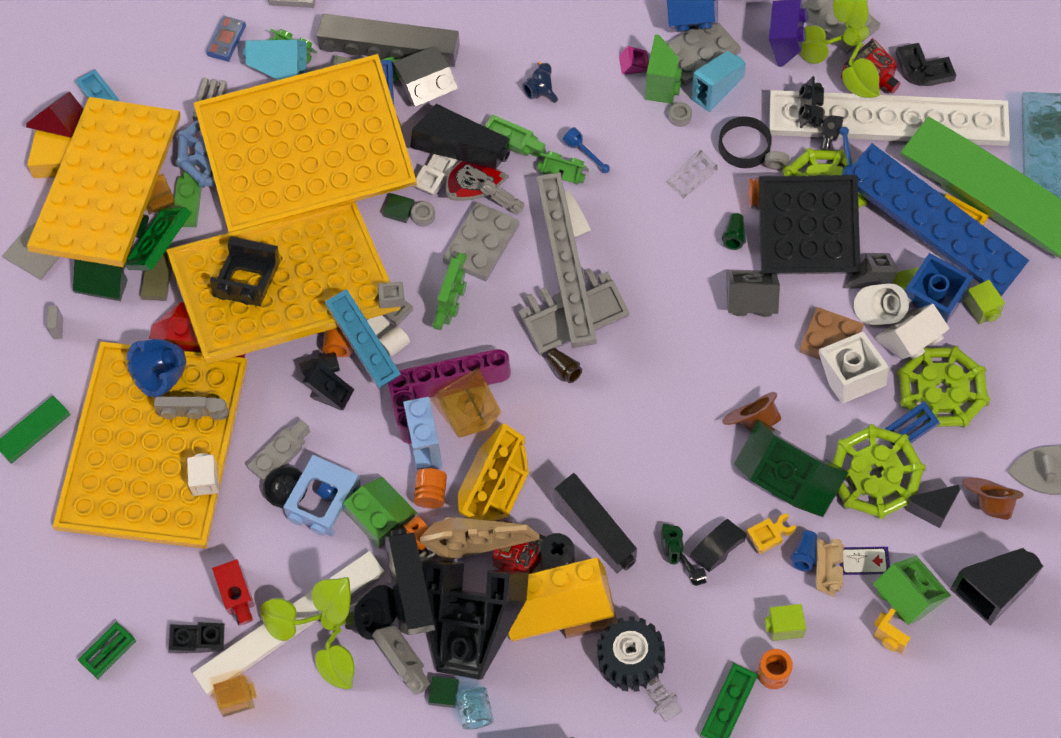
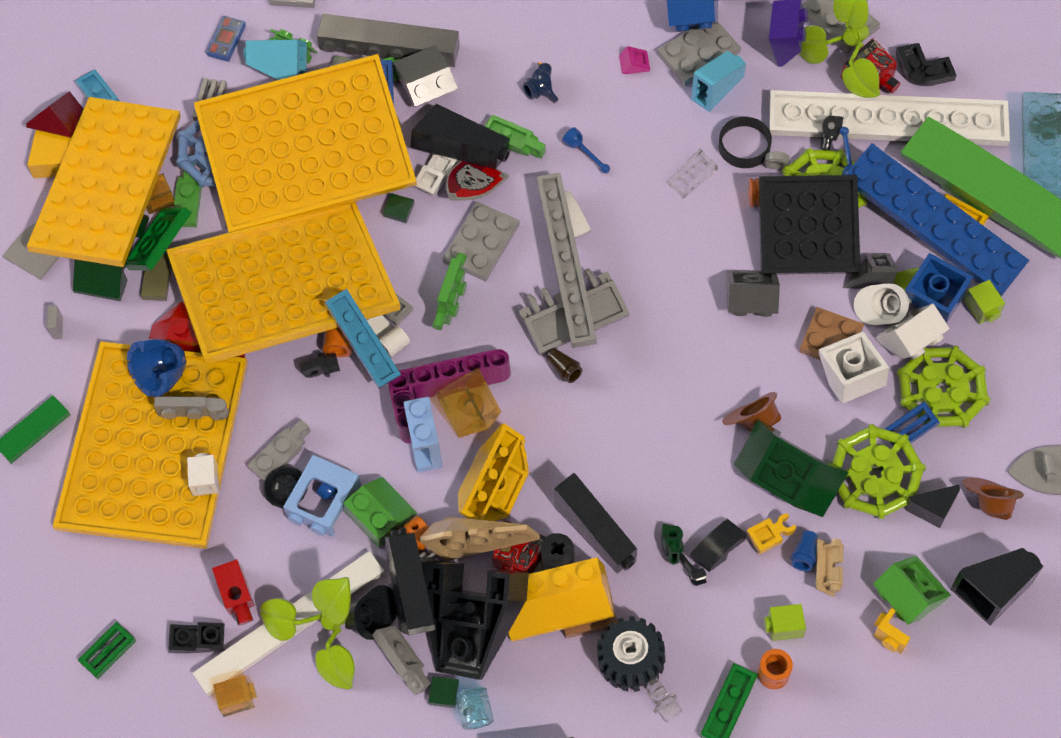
(248, 257): black window -> none
(327, 386): black slope -> none
(391, 295): light grey tile -> none
(423, 213): light grey tile -> none
(430, 488): orange piece -> none
(502, 196): light grey axle -> none
(572, 169): bright green hinge -> none
(662, 73): bright green slope -> none
(680, 114): light grey tile -> none
(734, 232): dark green cone -> none
(811, 95): black hinge -> none
(865, 560): white sticker -> none

